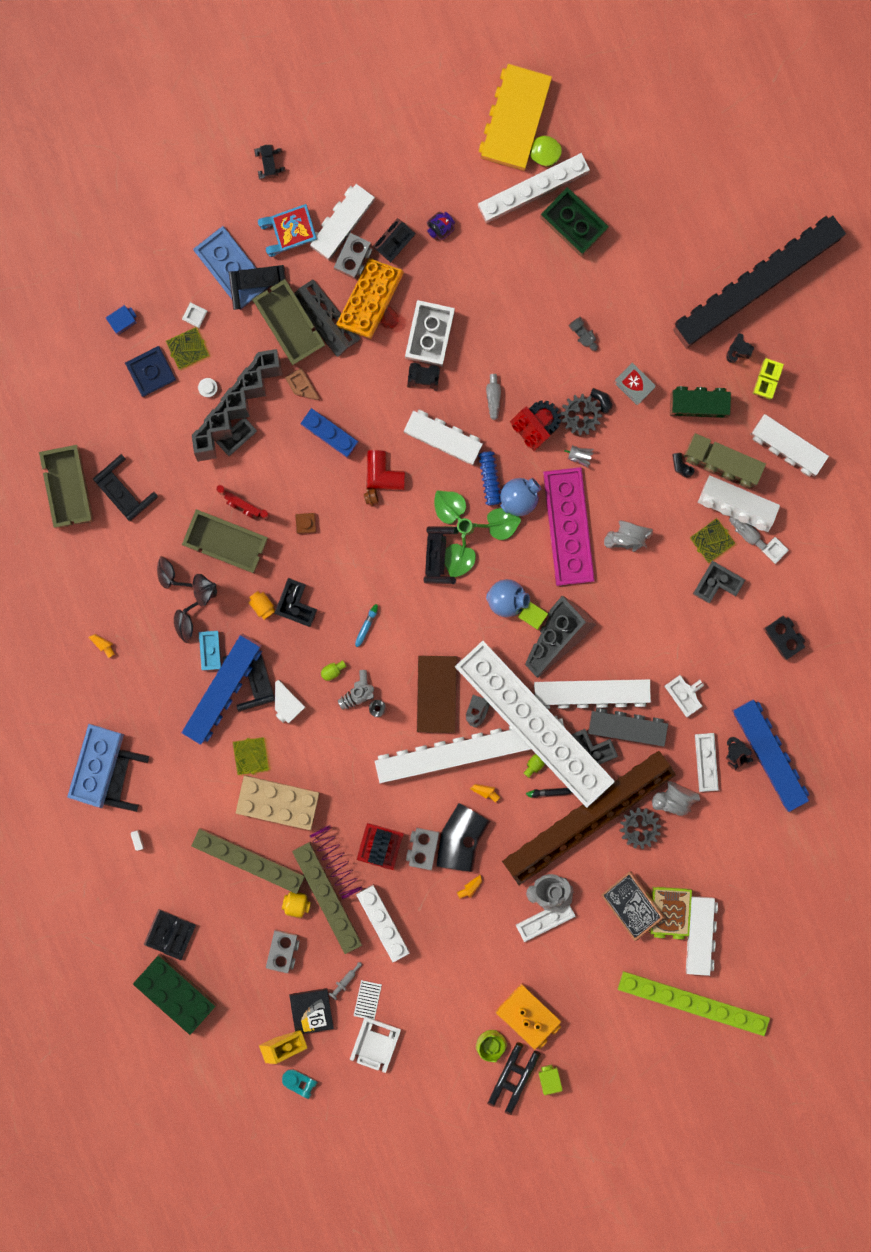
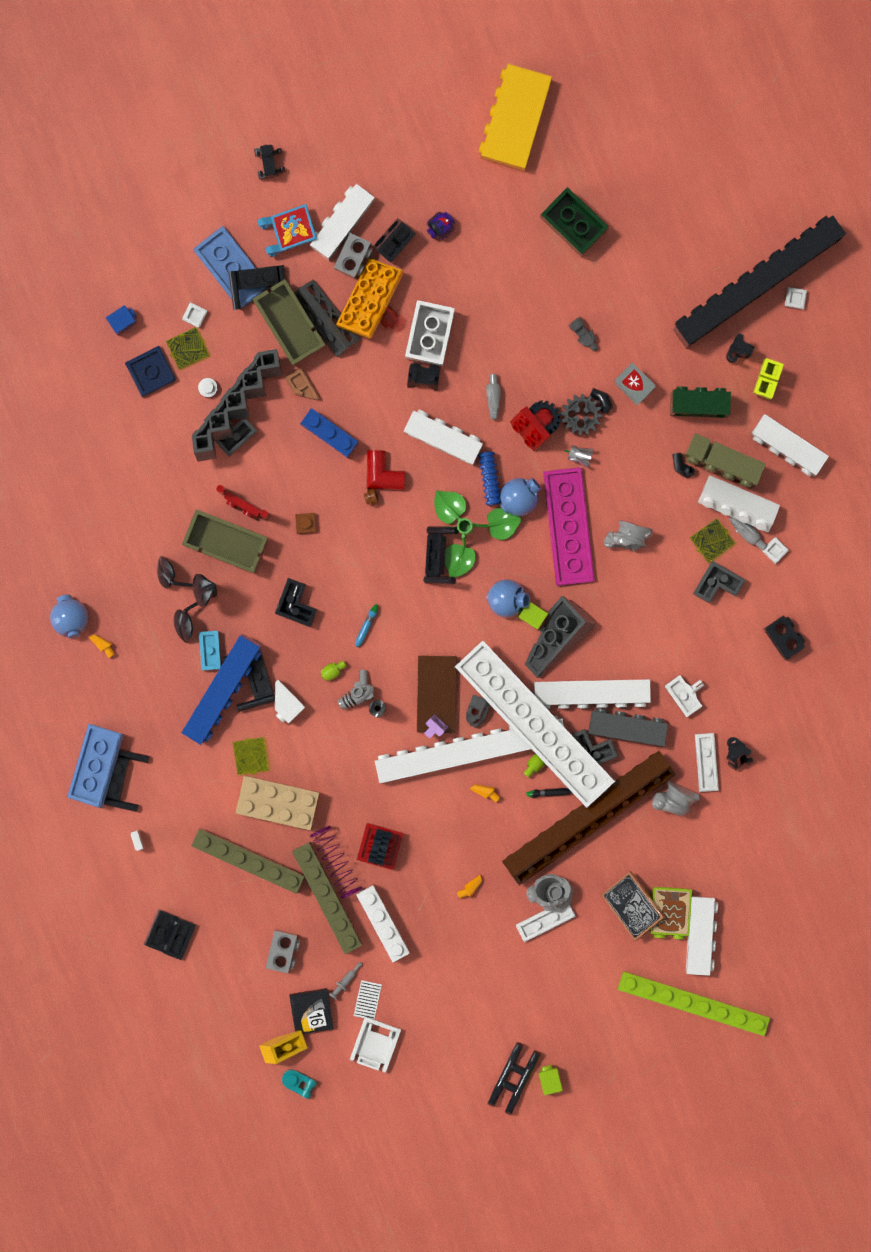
(66, 486): olive piece -> none
(69, 617): none -> medium blue brick
(118, 493): black plate -> none
(174, 994): dark green brick -> none
(261, 605): light orange brick -> none
(296, 904): yellow head -> none
(428, 849): light grey brick -> none
(435, 726): none -> lavender tile
(461, 824): black panel -> none
(491, 1045): lime hair -> none
(533, 188): white brick -> none
(534, 1014): light orange piece -> none
(545, 151): lime hair -> none
(631, 821): dark grey gear -> none
(770, 755): blue brick -> none
(795, 298): none -> white tile

